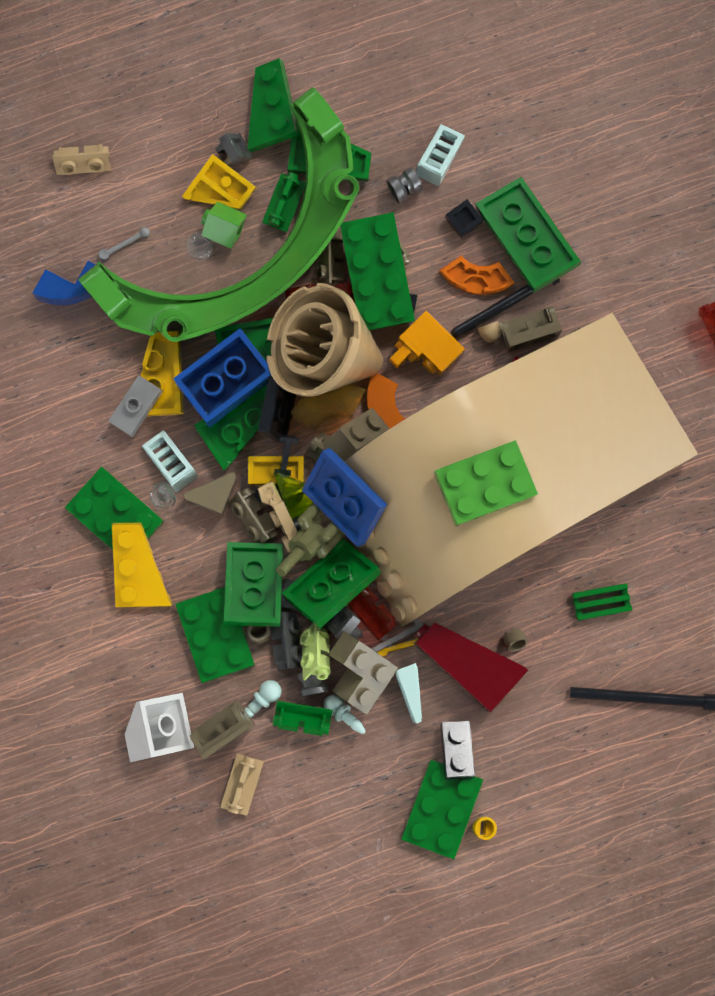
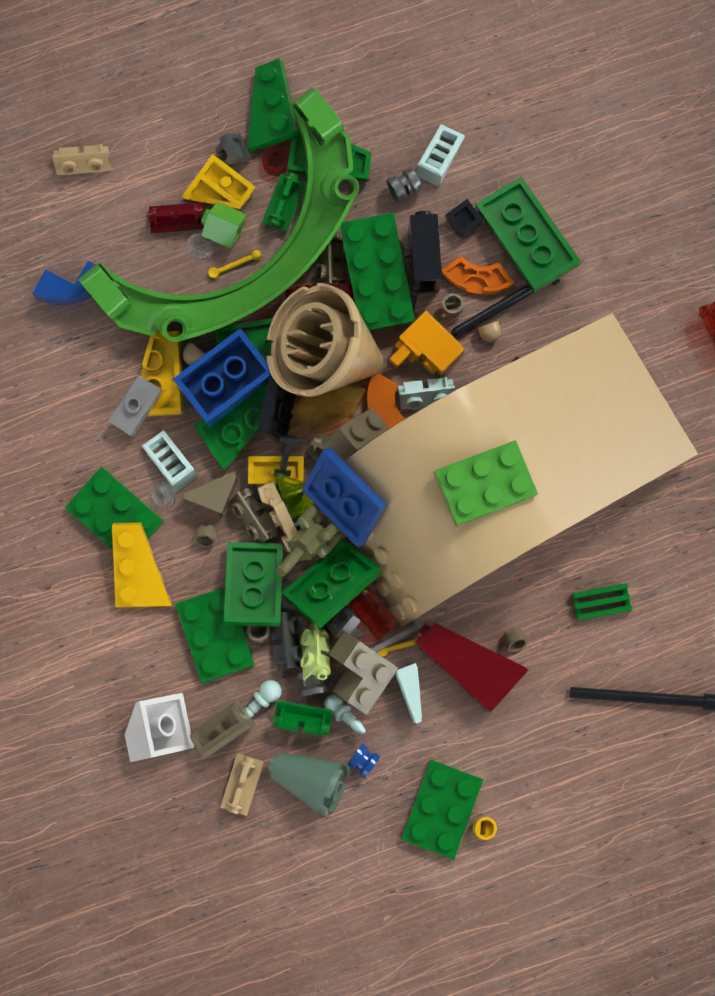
(105, 254): light grey hinge -> none
(176, 217): none -> dark red hinge
(191, 354): none -> tan hinge
(205, 536): none -> dark tan hinge
(214, 272): none -> yellow hinge
(275, 161): none -> clear red tile
(310, 780): none -> sand green cone
(363, 760): none -> blue wheel
(414, 396): none -> light aqua hinge
(424, 252): none -> black brick
(452, 301): none -> dark tan hinge
(457, 750): plate -> none
(530, 328): dark tan hinge -> none

